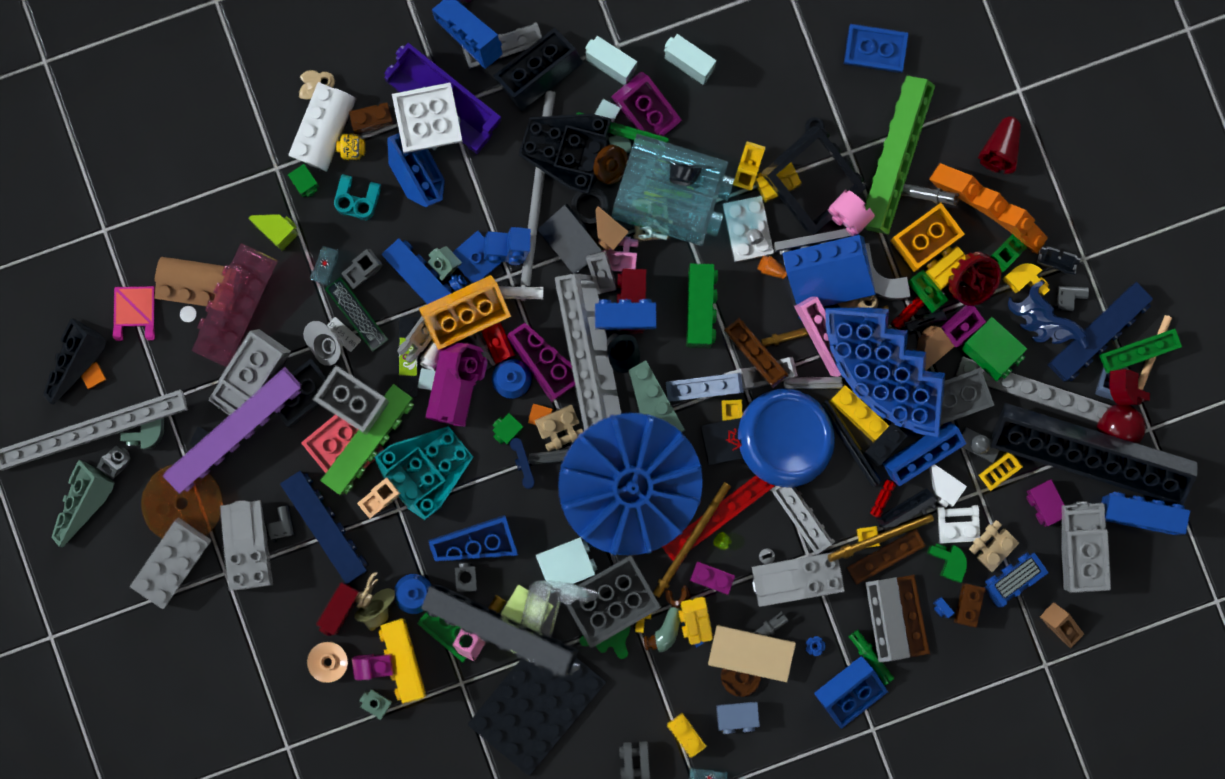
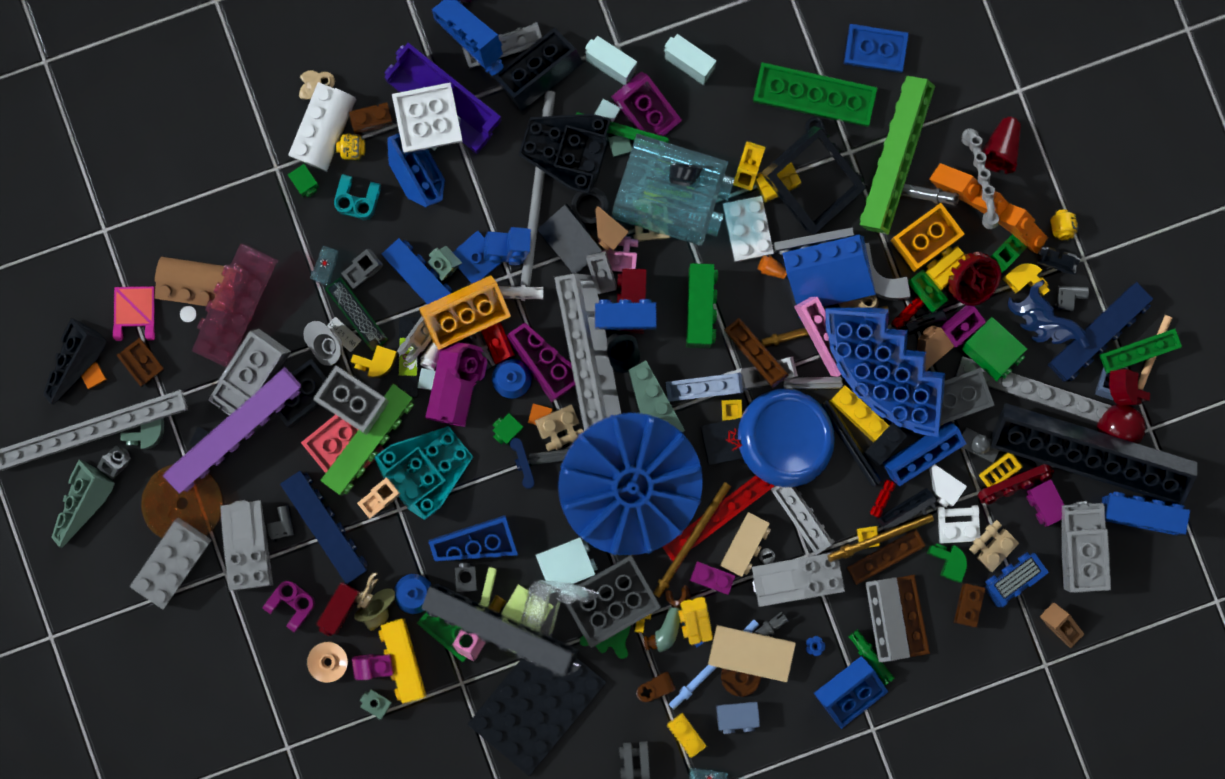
(140, 362): none -> reddish brown plate
(276, 228): lime slope -> none
(298, 593): none -> magenta piece
(380, 364): none -> yellow brick
(457, 282): blue plate -> none
(488, 587): none -> yellowish green tile
(495, 67): none -> blue plate
(610, 164): reddish brown tile -> none
(650, 233): light aqua hand -> none
(659, 687): none -> reddish brown piece
(686, 692): none -> light blue bar
(722, 540): clear neon green hinge -> none
(745, 545): none -> tan brick
(754, 237): light grey hinge -> none
(815, 94): none -> green plate
(851, 212): bright pink brick -> none
(942, 608): blue plate -> none
(971, 139): none -> light grey bar
(1010, 486): none -> dark red plate
(1064, 225): none -> yellow head

